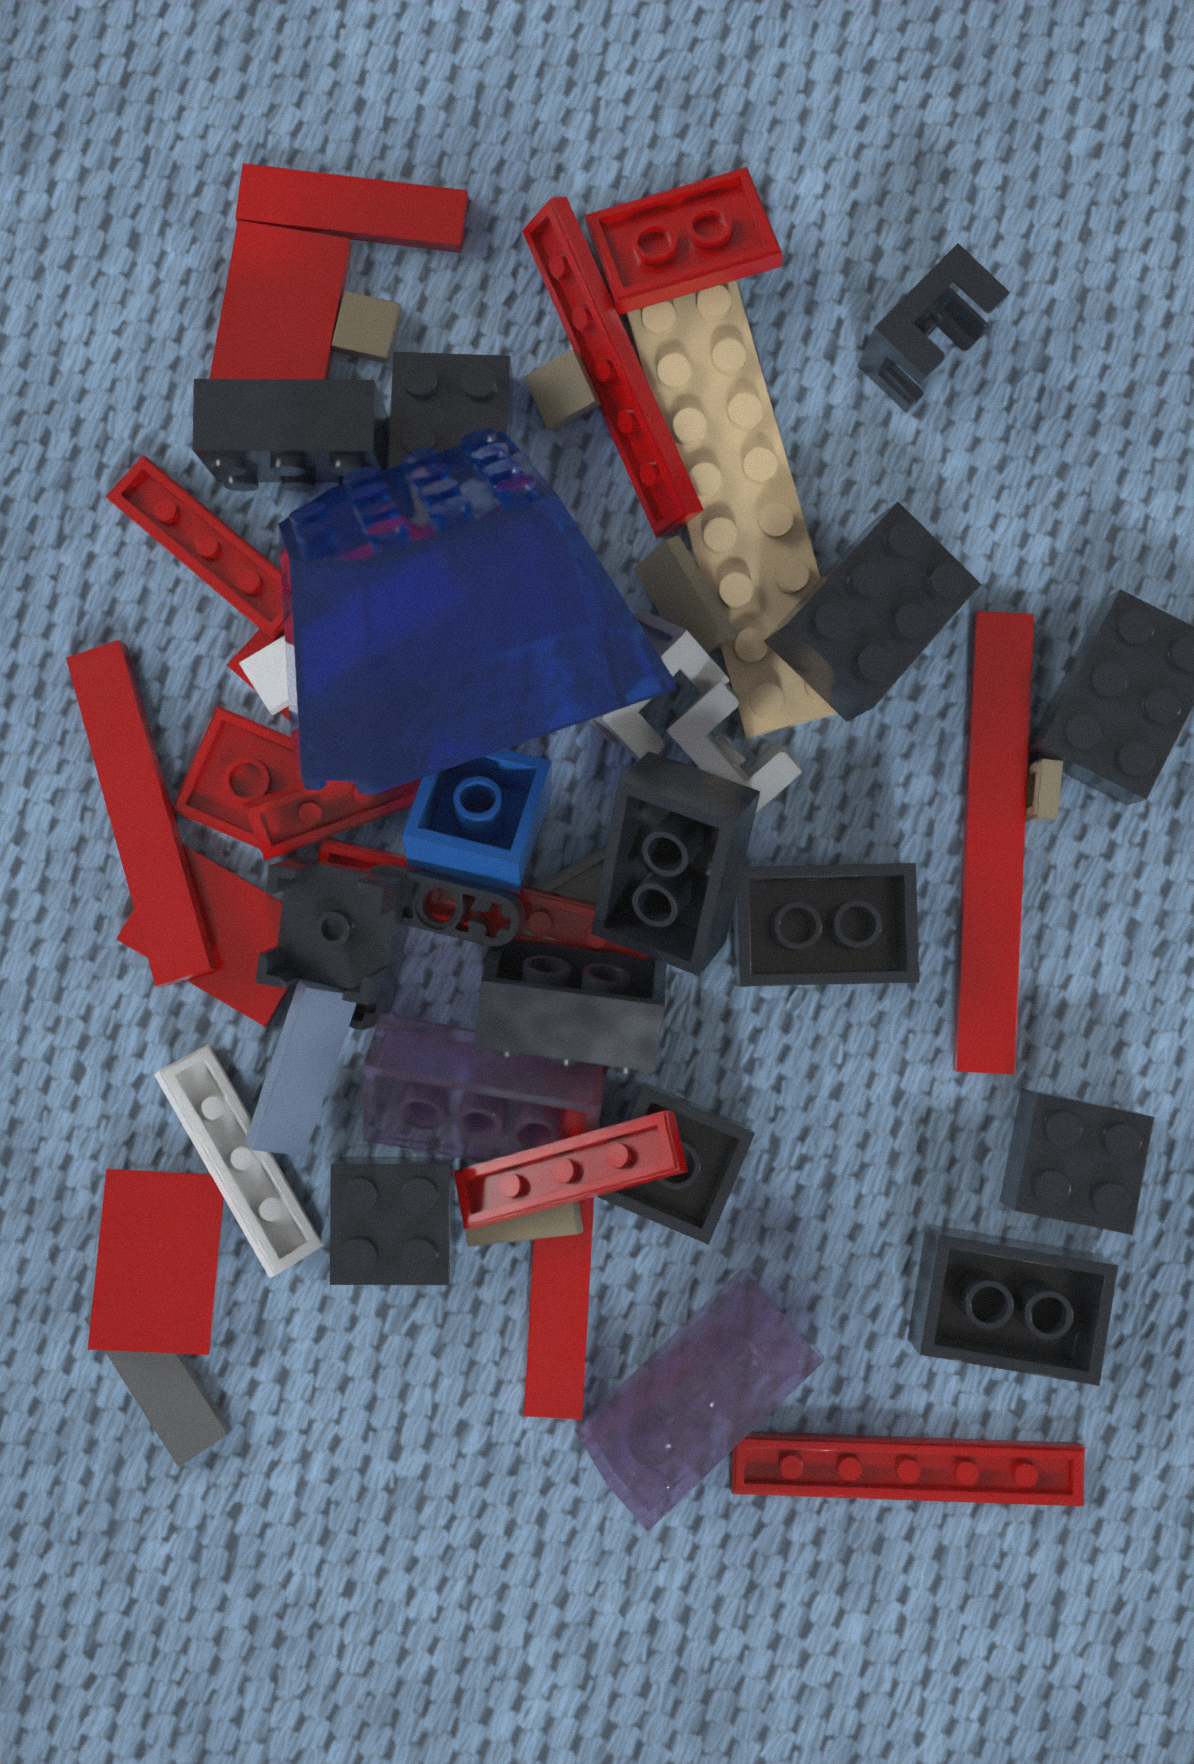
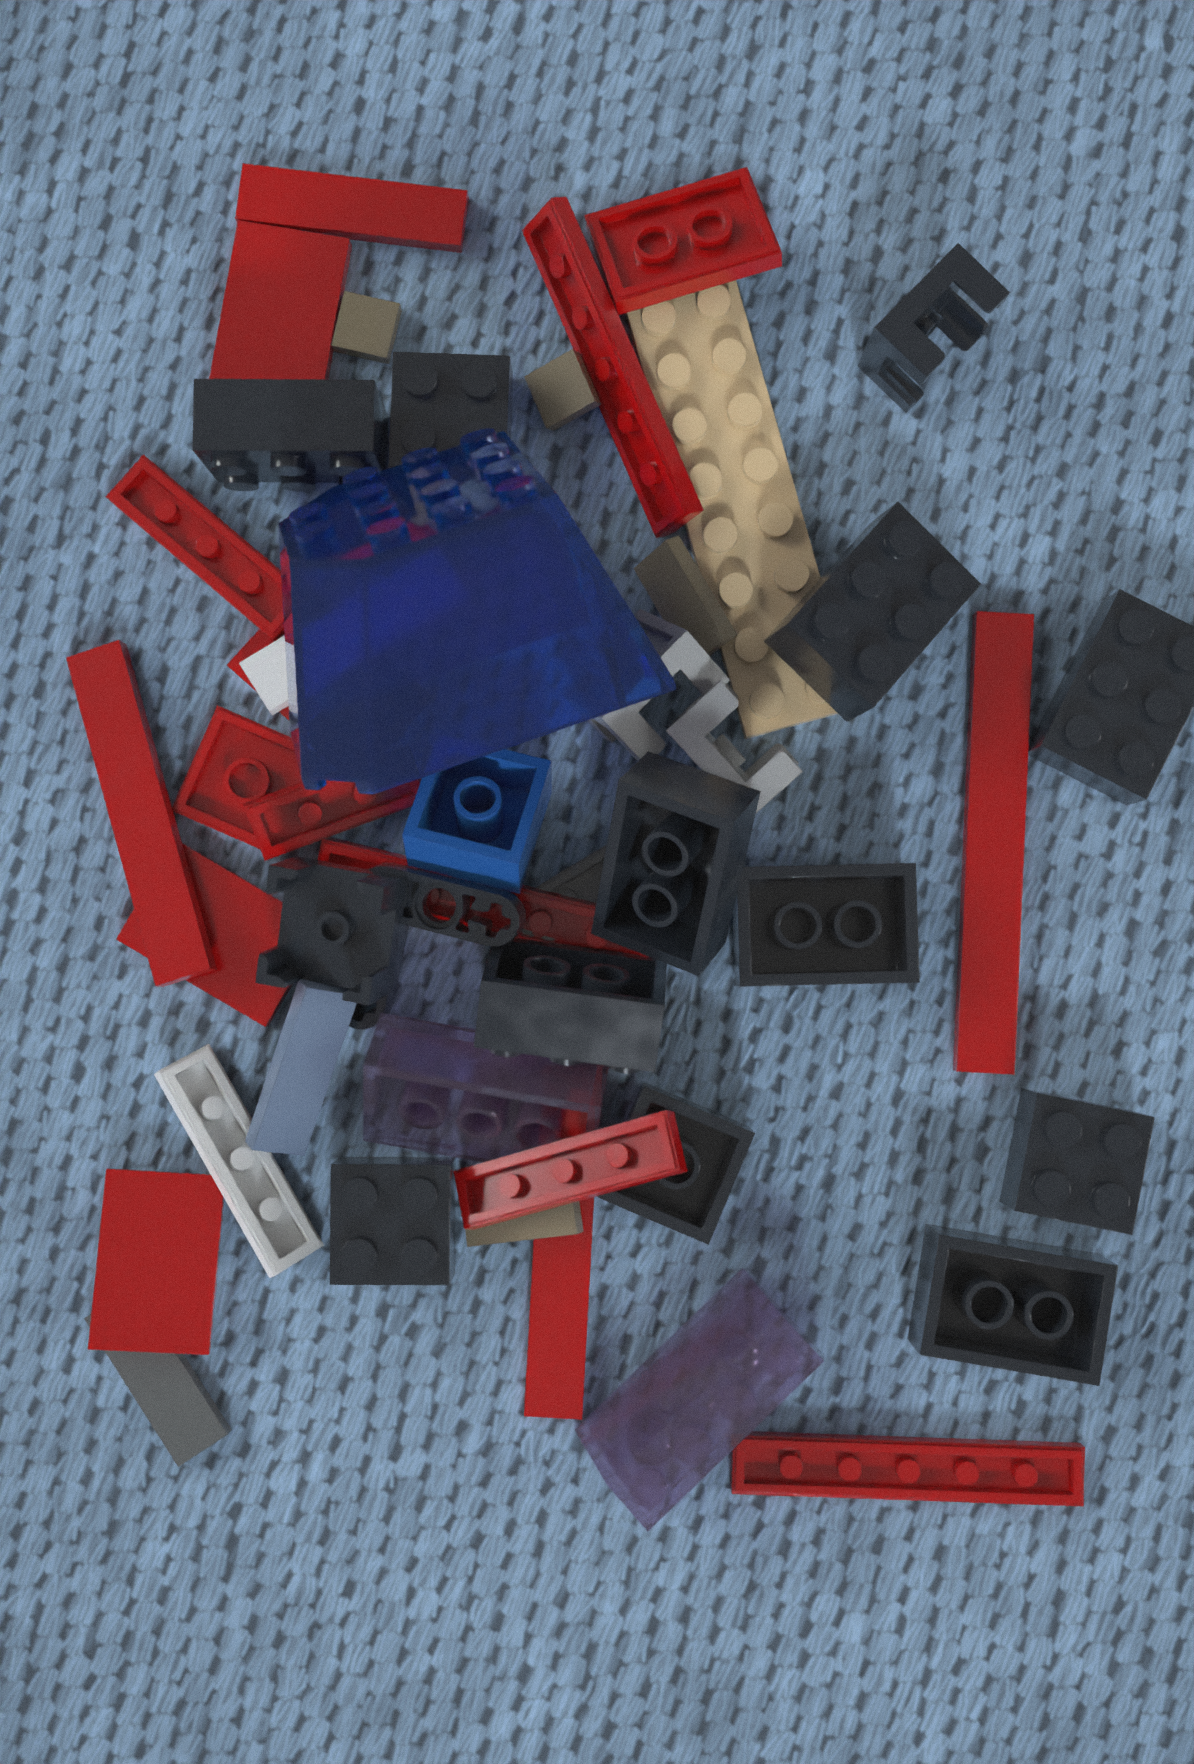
(1043, 790): dark tan tile -> none

